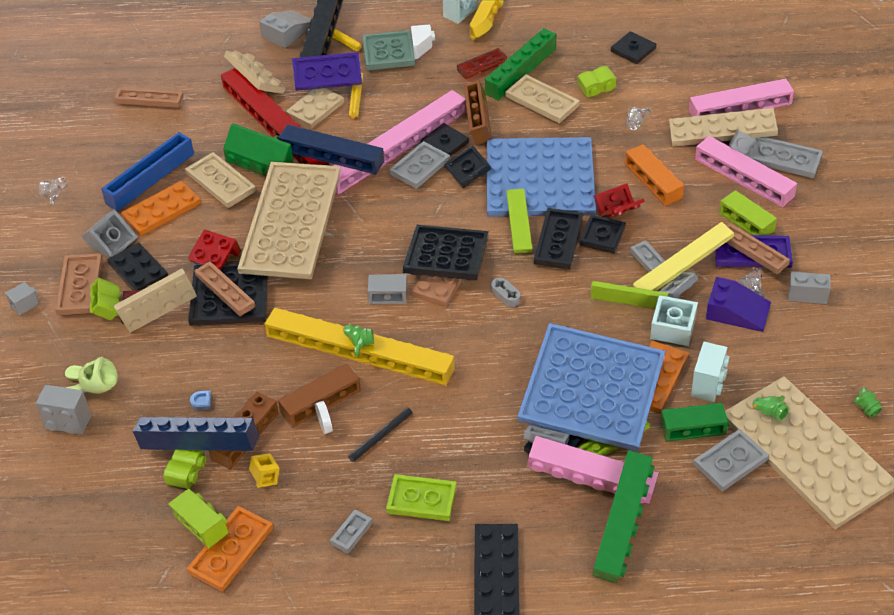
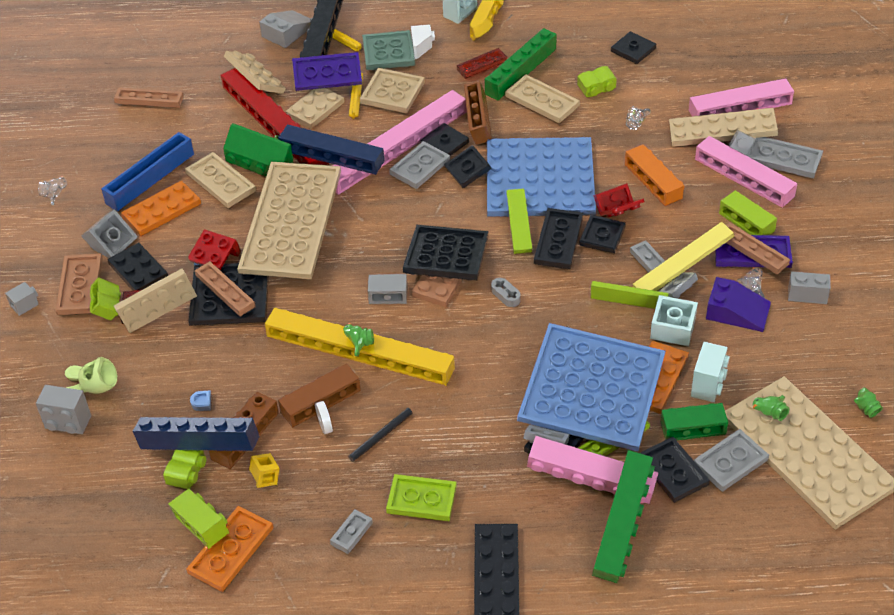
(392, 90): none -> tan plate
(676, 470): none -> black plate

